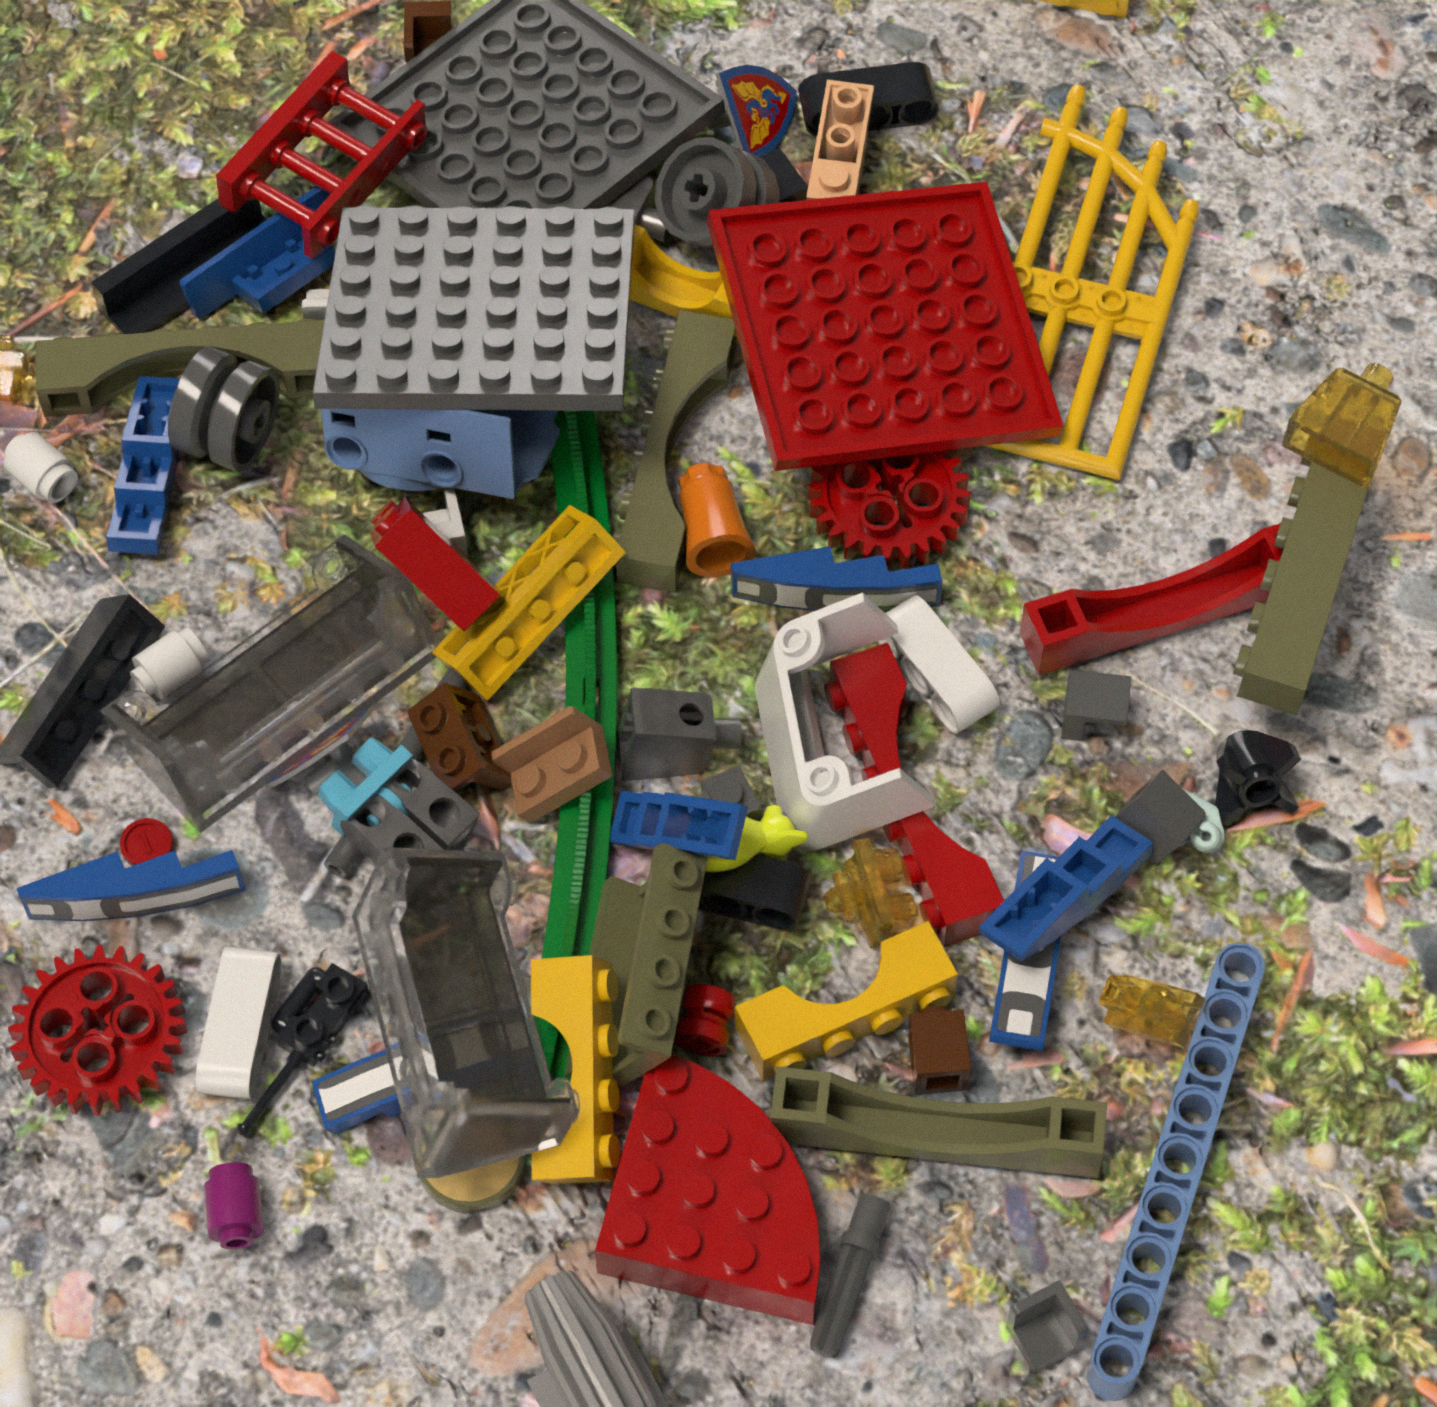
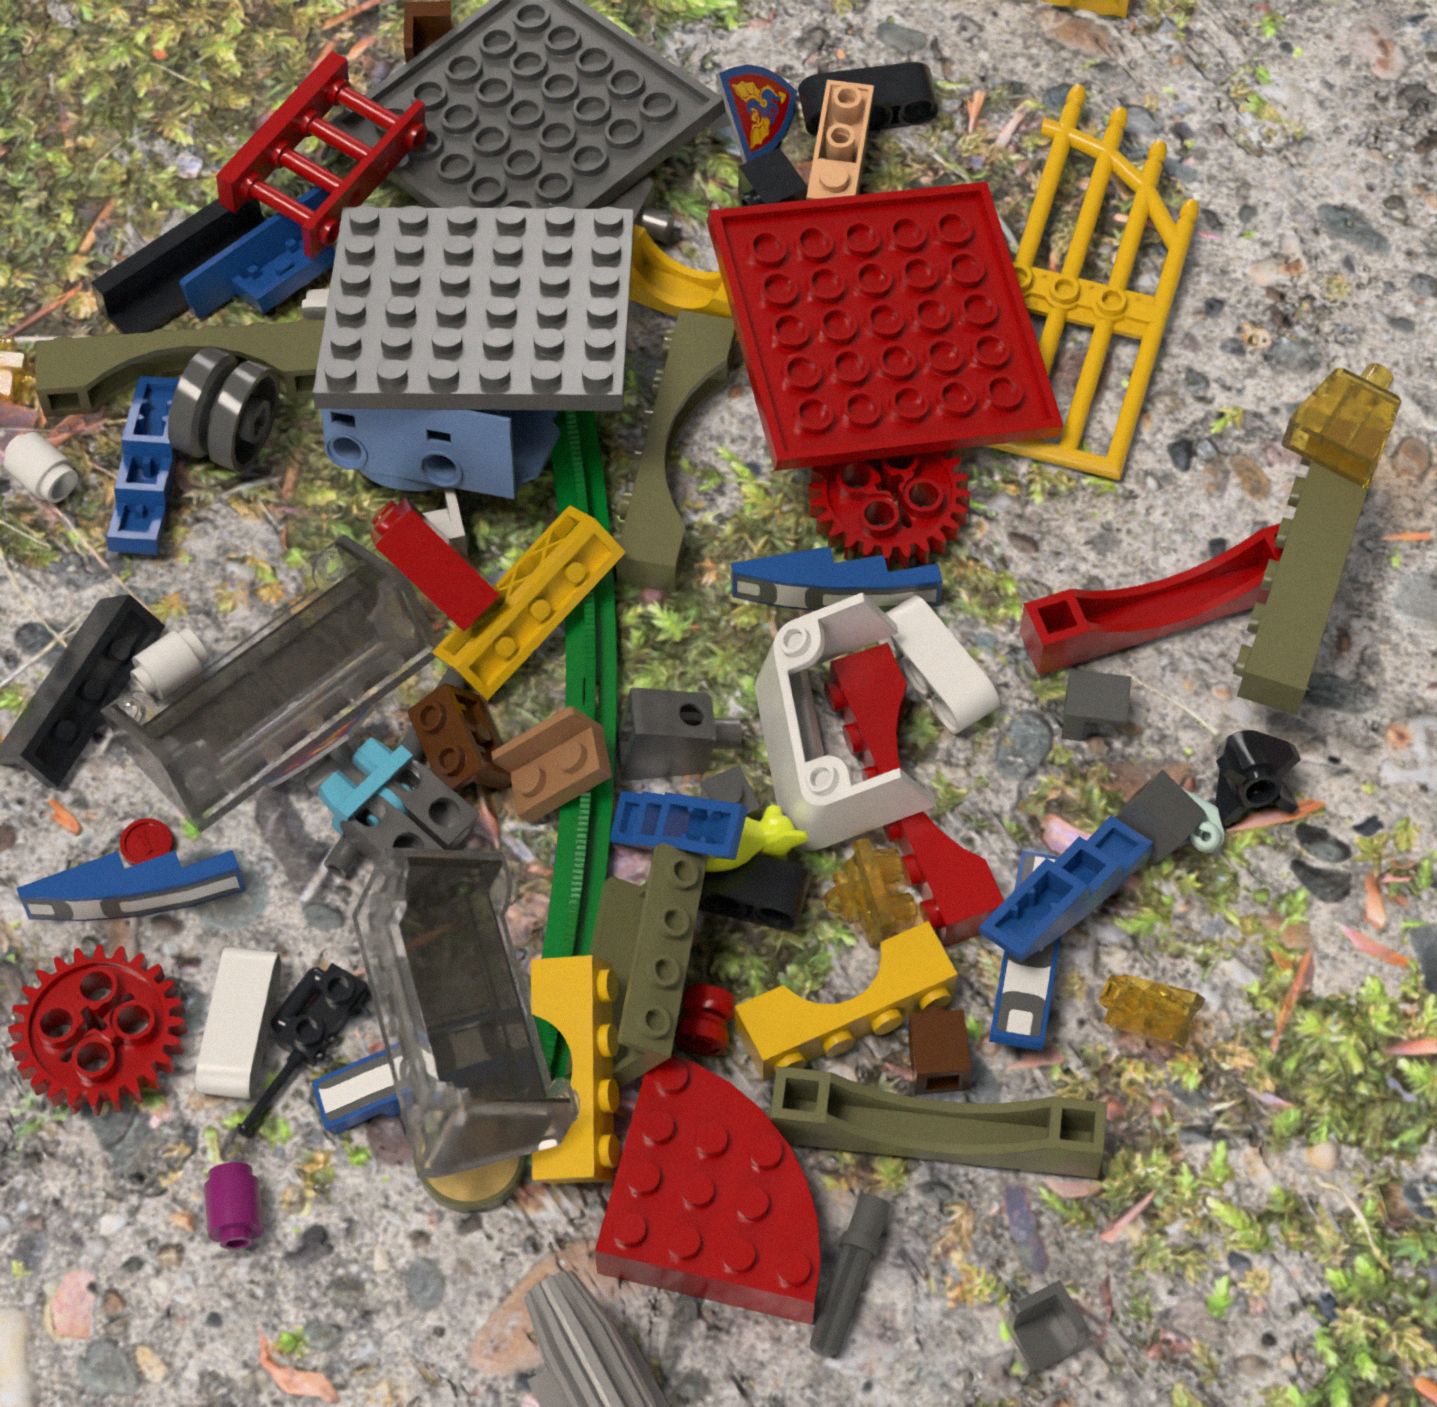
(708, 177): dark grey wheel -> none
(712, 522): orange plant -> none
(1174, 1190): medium blue beam -> none

